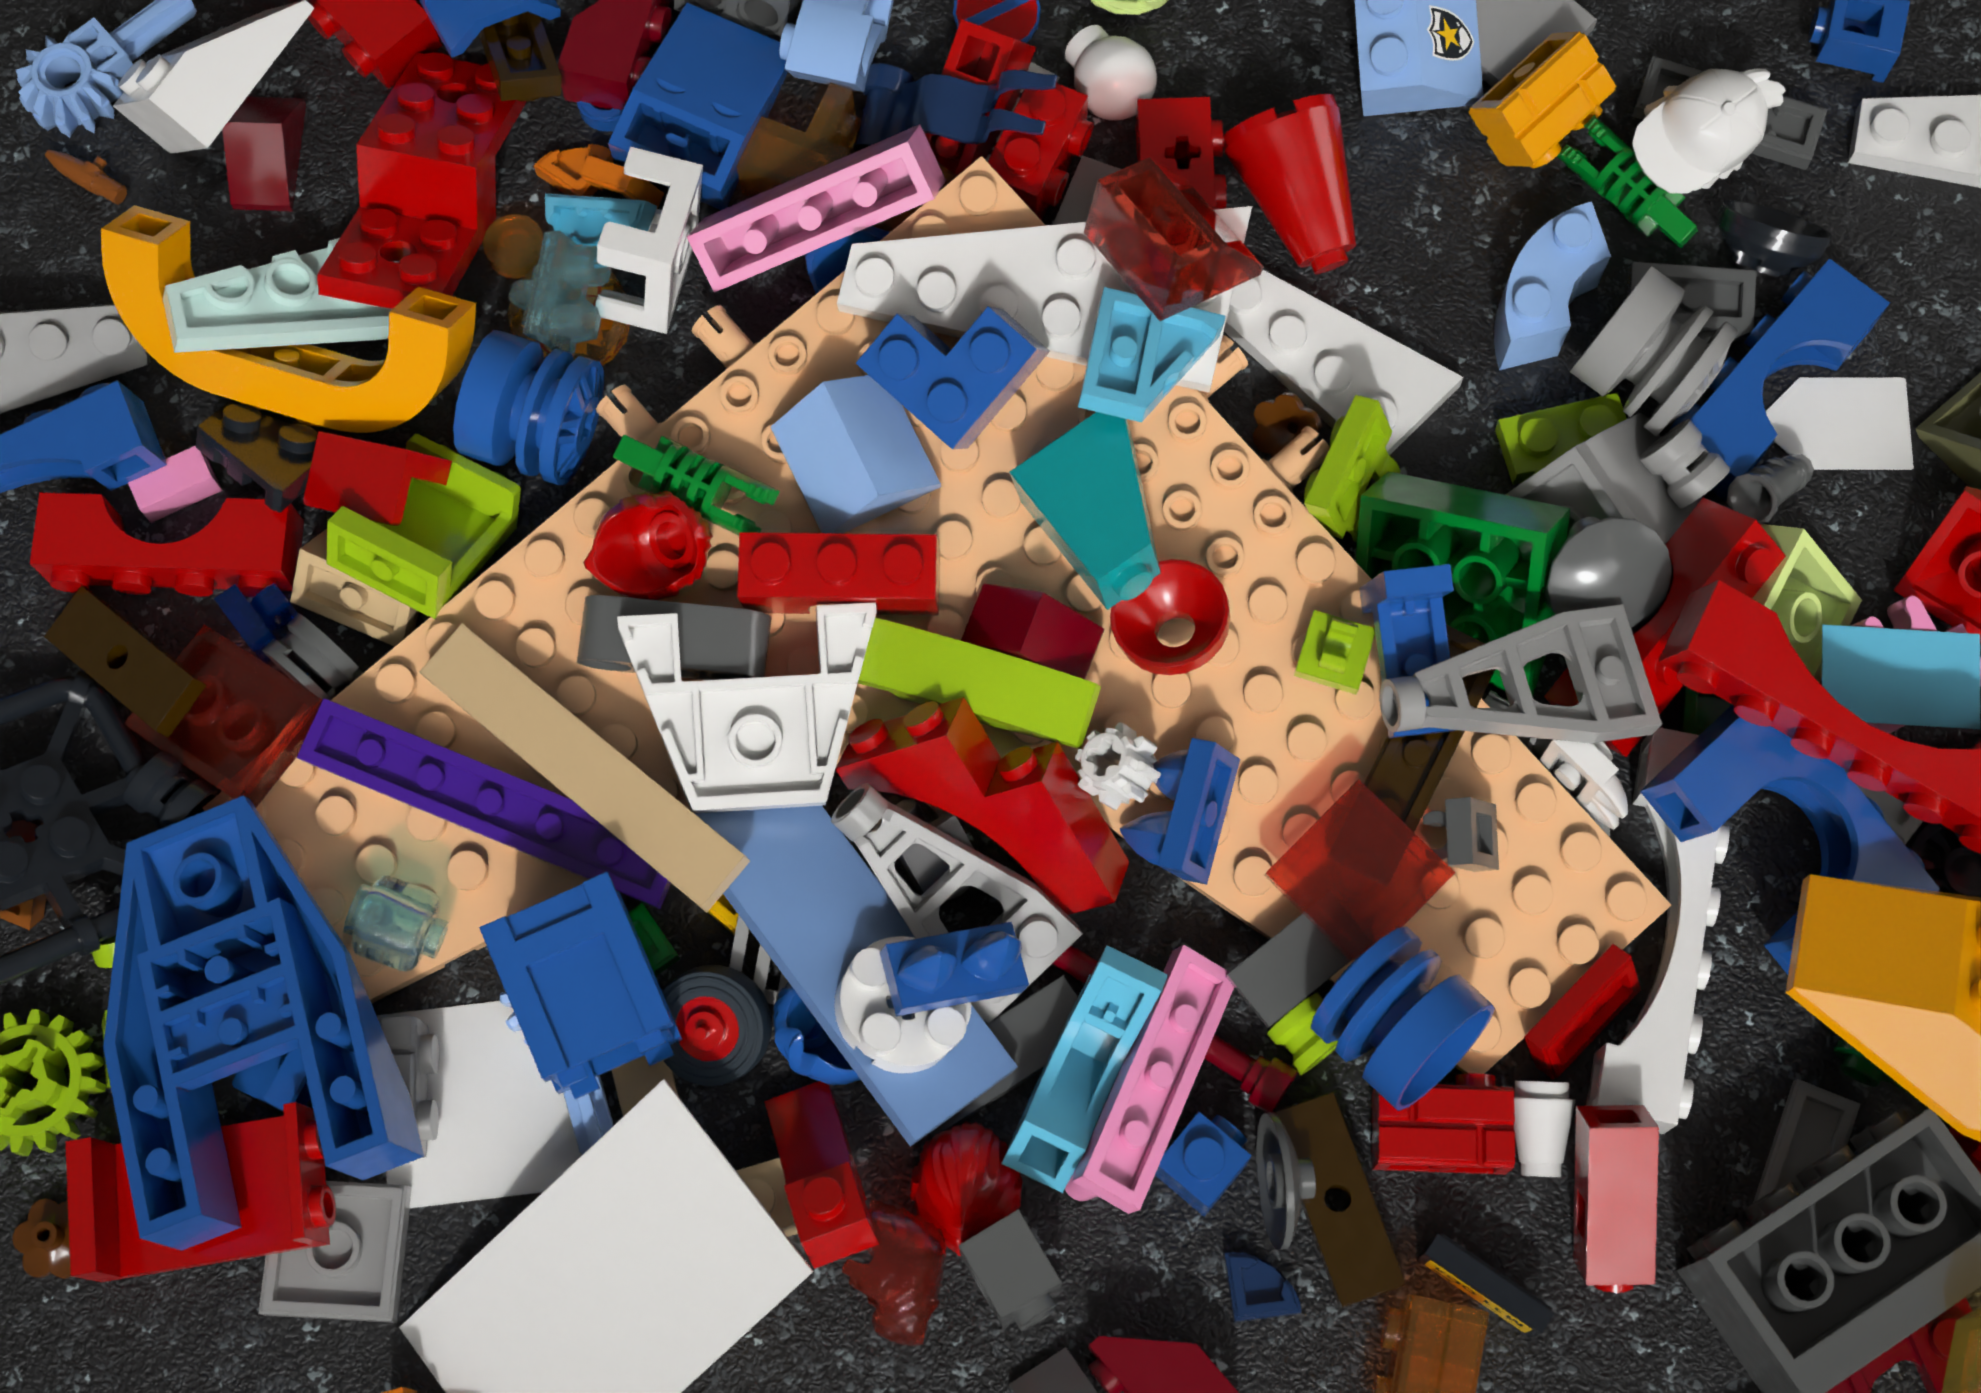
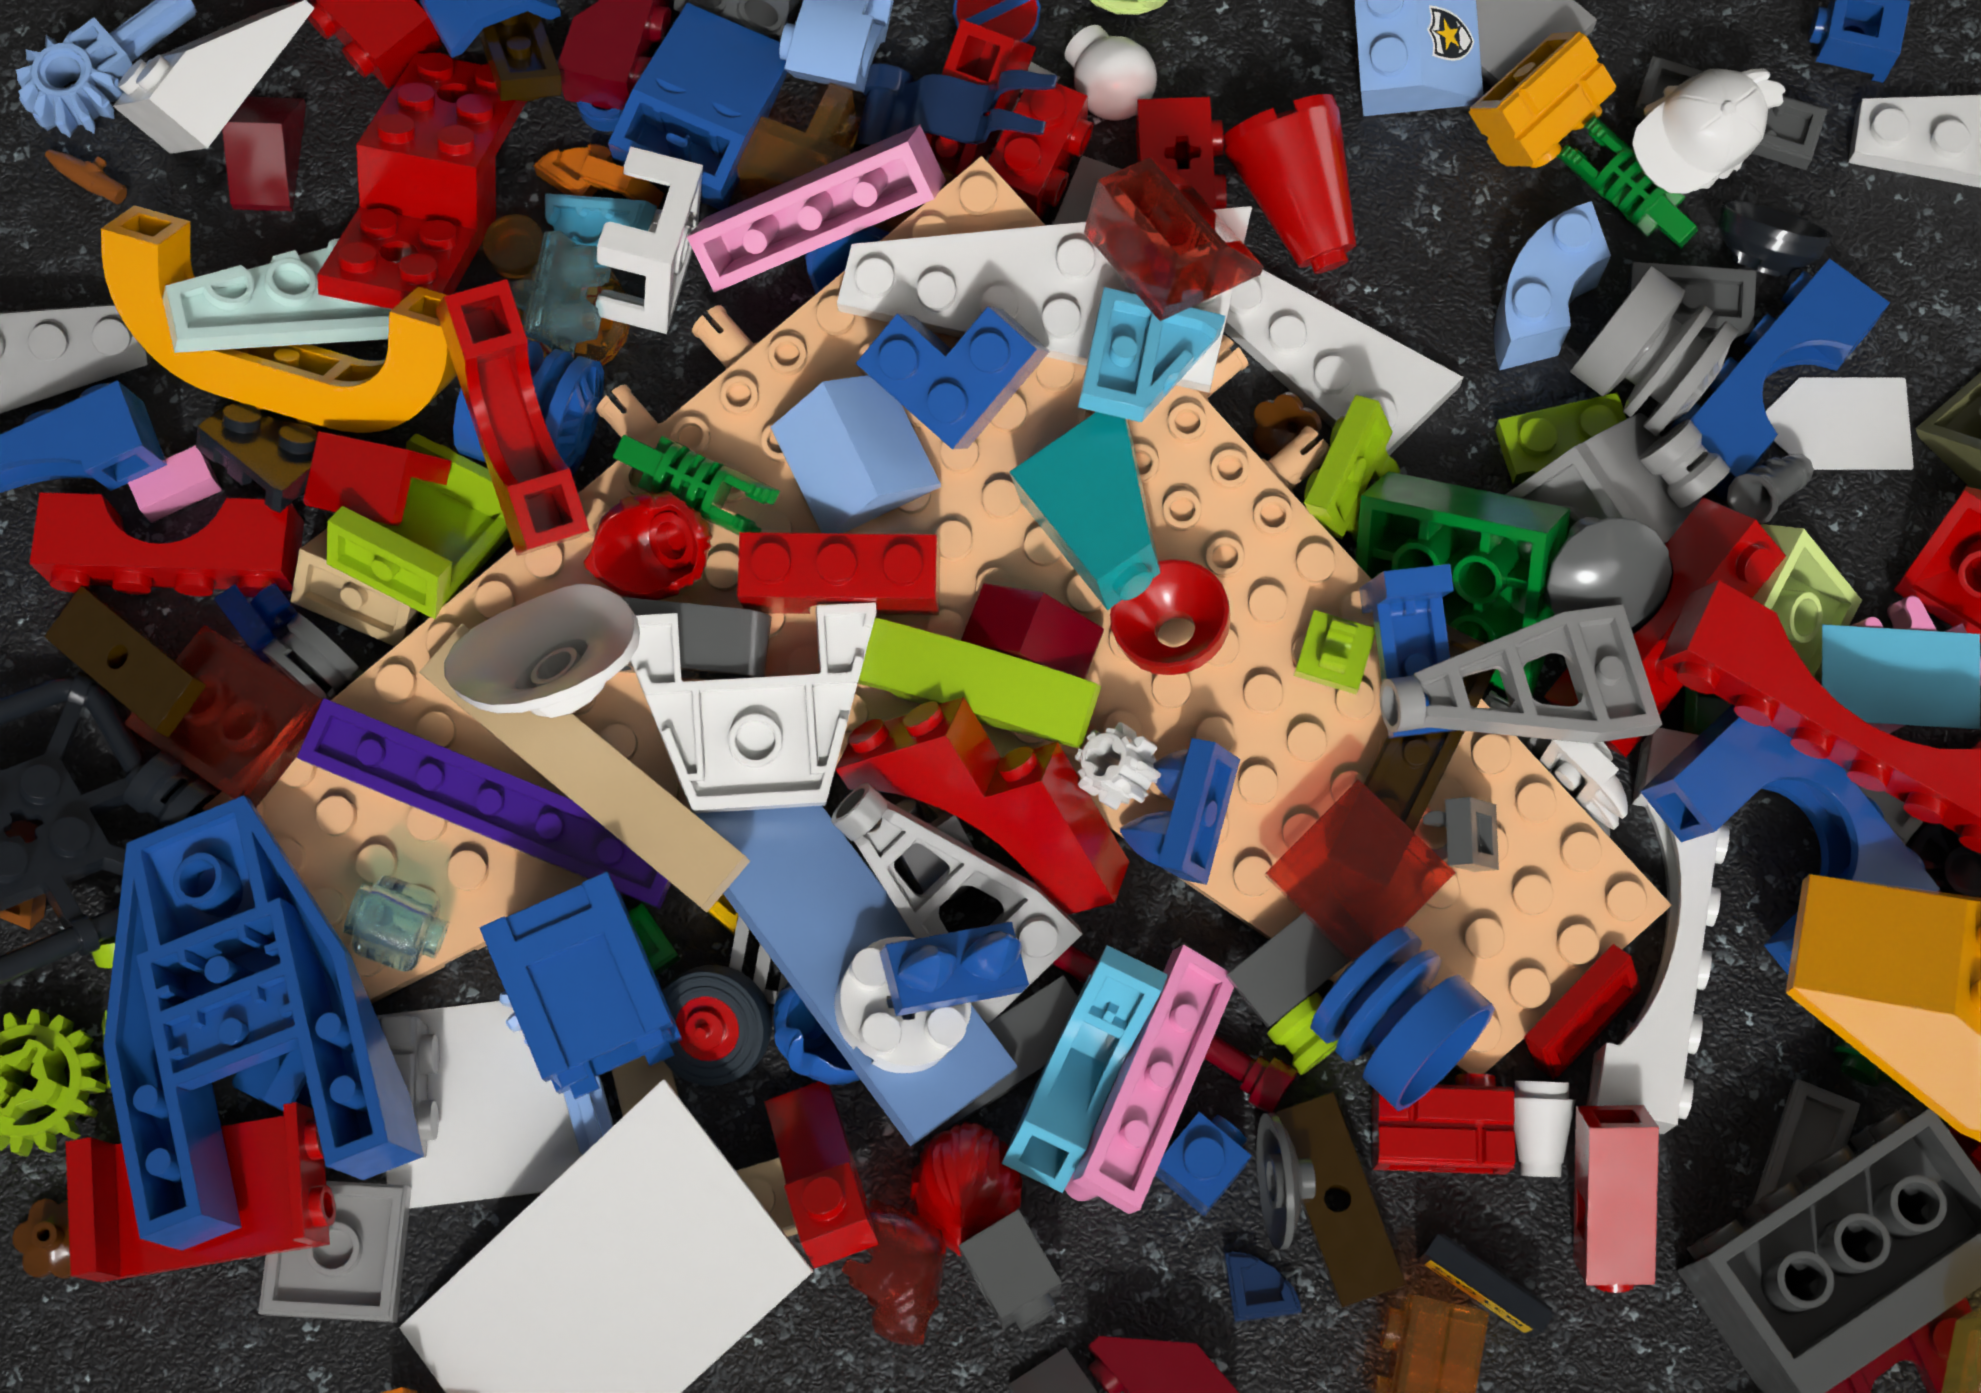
(498, 387): none -> red arch
(545, 652): none -> white hat

